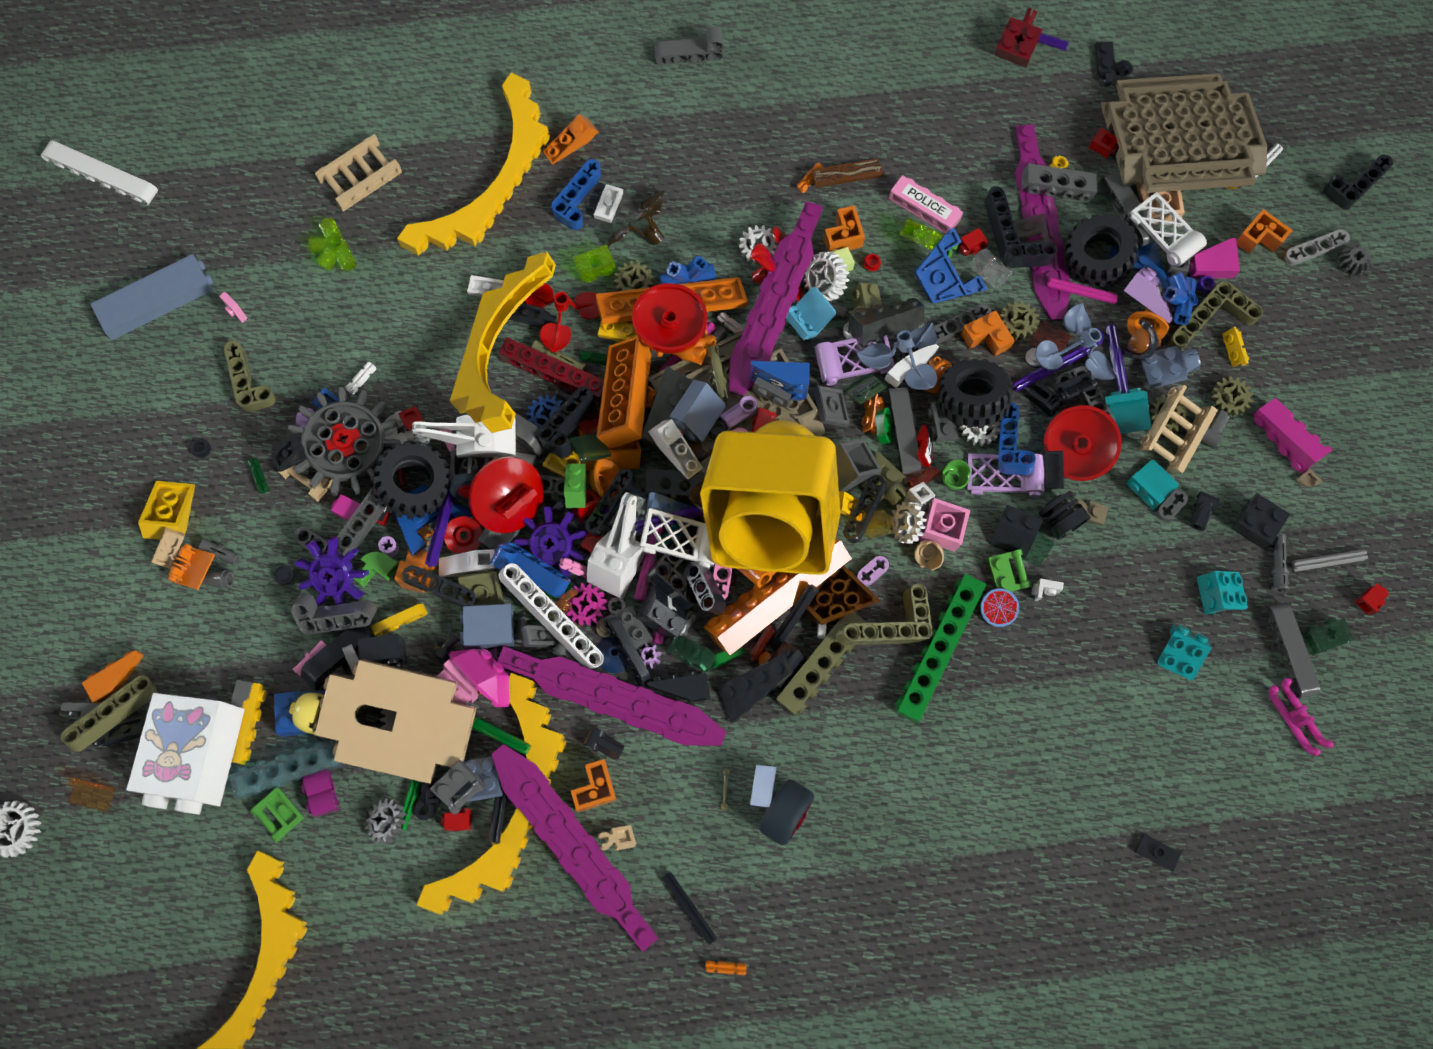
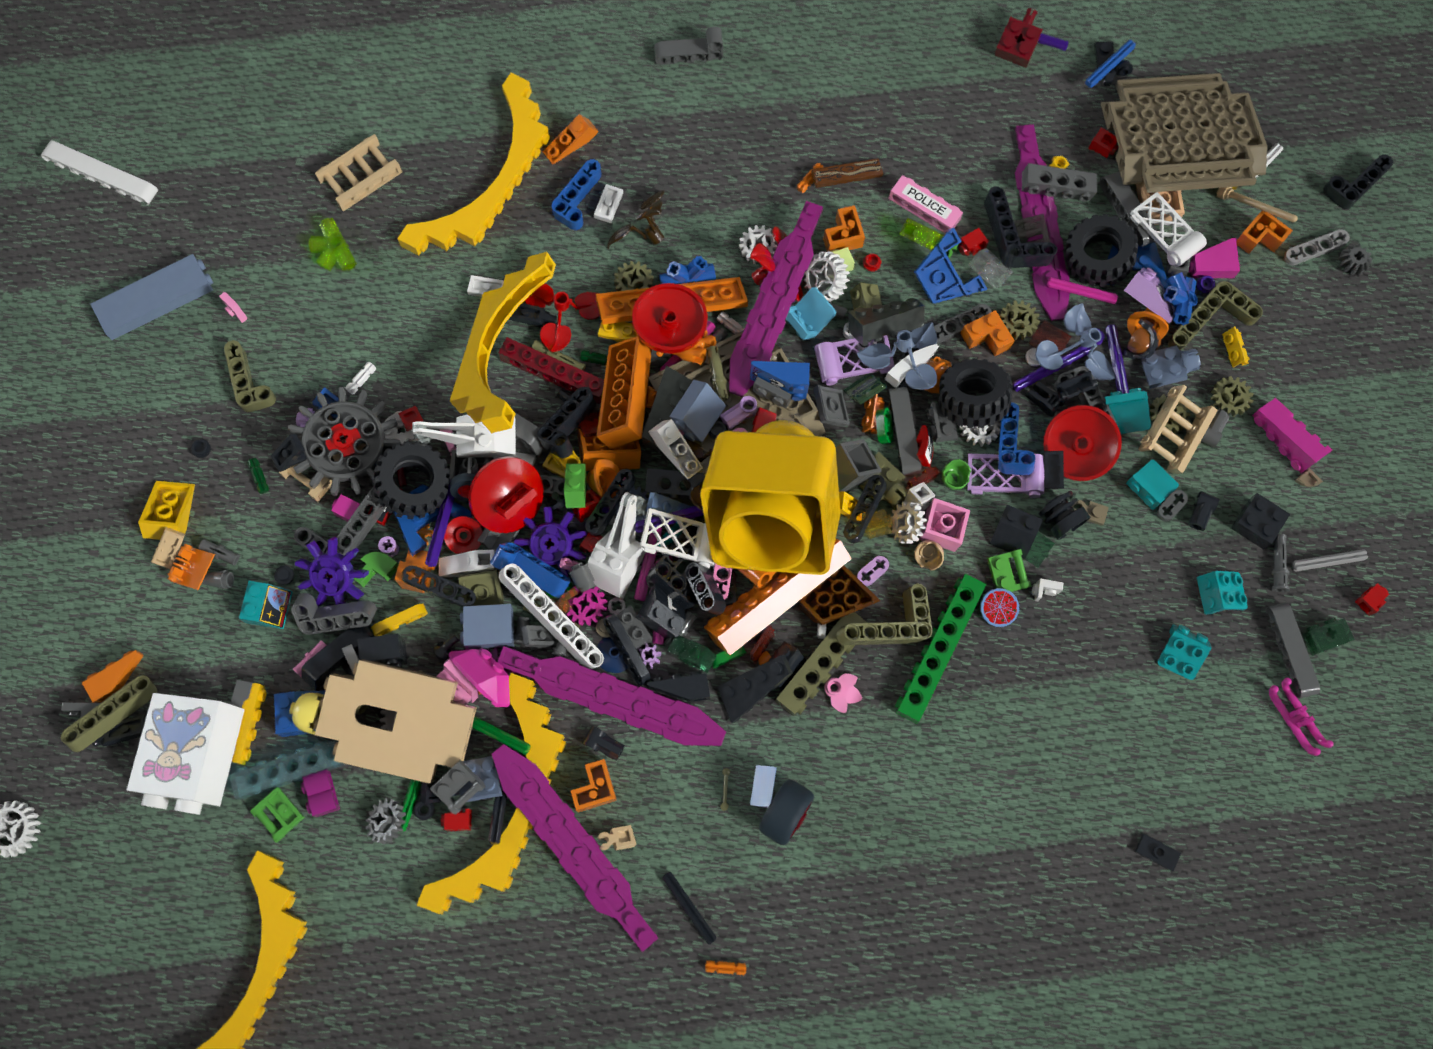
(91, 794): clear orange panel -> none
(265, 605): none -> slope
(539, 417): blue gear -> none
(582, 577): none -> dark grey brick
(589, 448): clear green piece -> none
(596, 256): clear neon green brick -> none
(794, 615): black axle -> none
(845, 694): none -> bright pink plate
(1110, 63): none -> blue axle
(1227, 193): none -> tan piece

